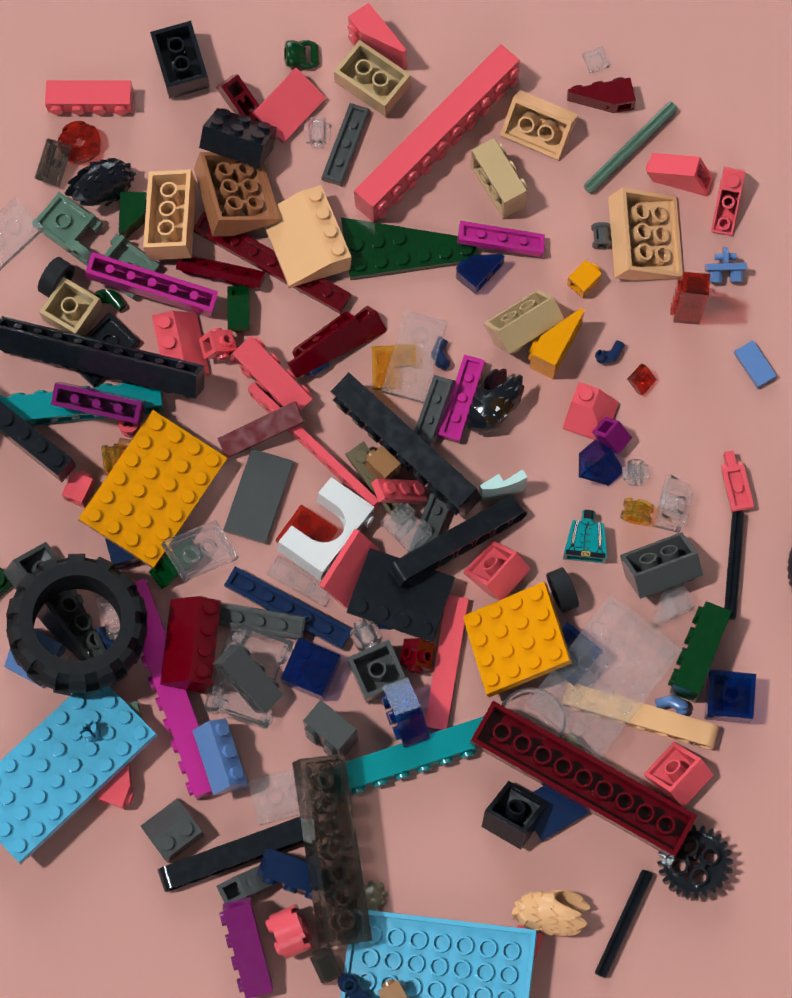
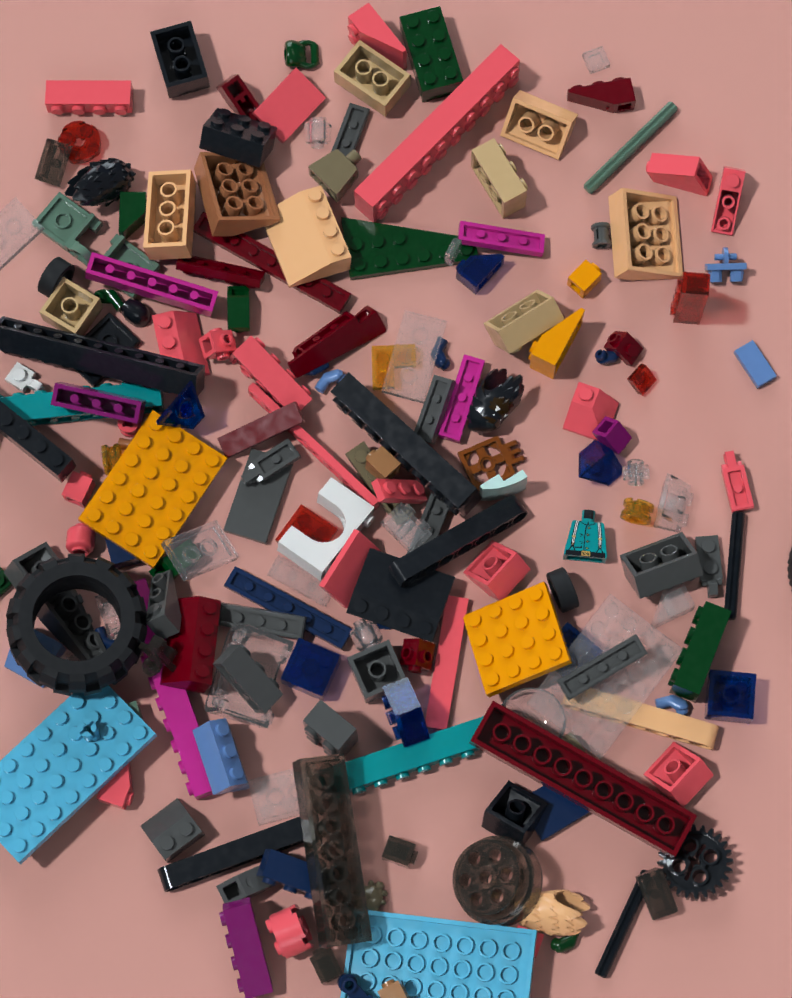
(23, 378): none -> white plate
(80, 539): none -> coral head
(136, 313): none -> black piece
(158, 654): none -> clear smoke hips
(163, 606): none -> dark grey slope
(184, 410): none -> clear blue slope
(271, 463): none -> dark grey hinge
(327, 378): none -> medium blue arm
(336, 172): none -> dark tan torso
(399, 852): none -> clear smoke brick
(430, 53): none -> dark green brick
(453, 251): none -> clear tile
(506, 455): none -> dark orange piece
(519, 893): none -> clear smoke wheel
(564, 944): none -> dark green arm
(602, 667): none -> dark grey tile
(624, 346): none -> dark red bracket
(656, 893): none -> clear smoke slope
(710, 562): none -> dark grey hinge

